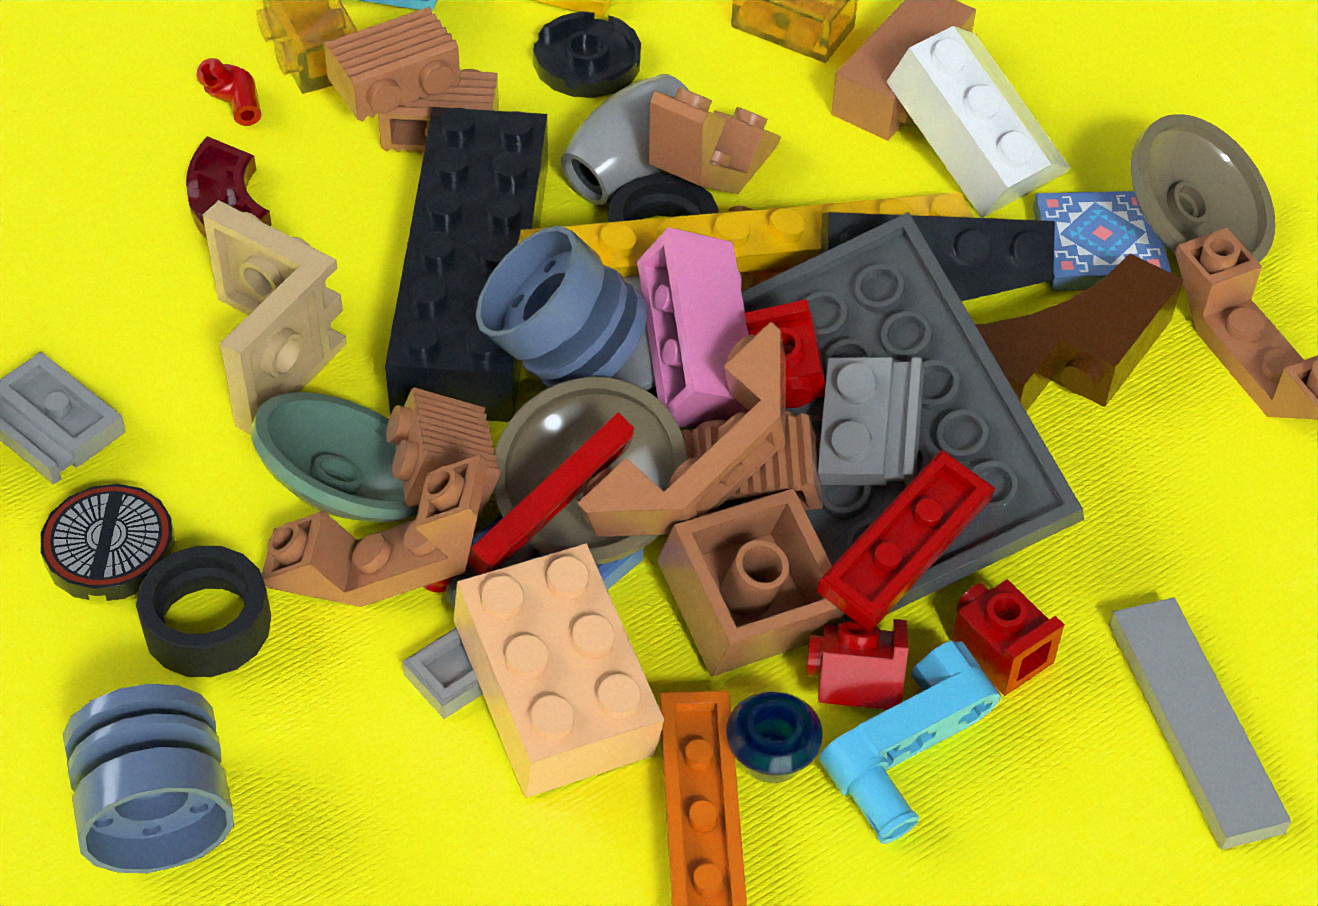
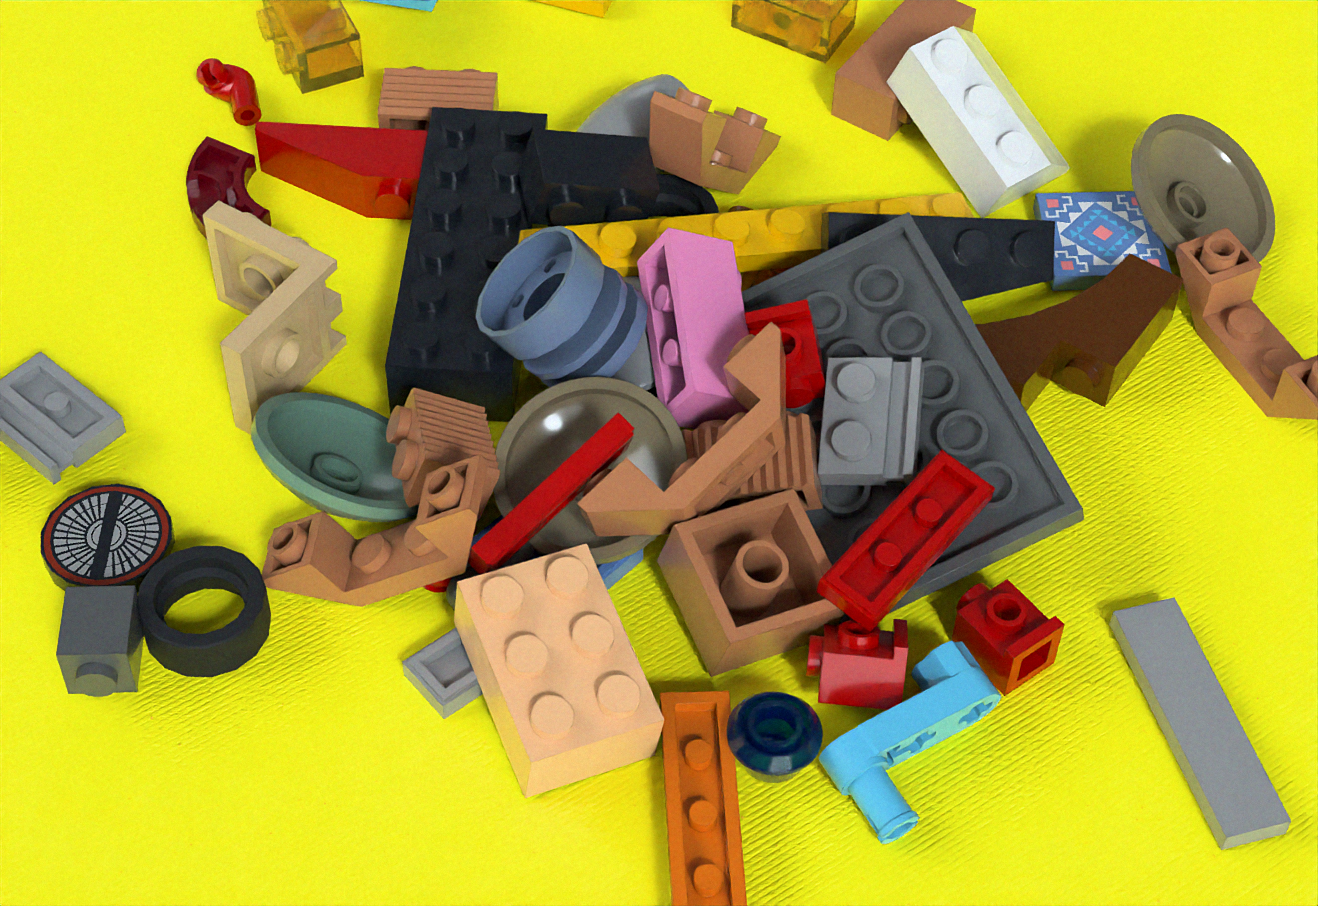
(100, 640): none -> dark grey brick
(147, 779): sand blue wheel -> none
(350, 166): none -> red slope
(393, 63): nougat brick -> none
(587, 55): black tile -> none
(587, 178): none -> black brick

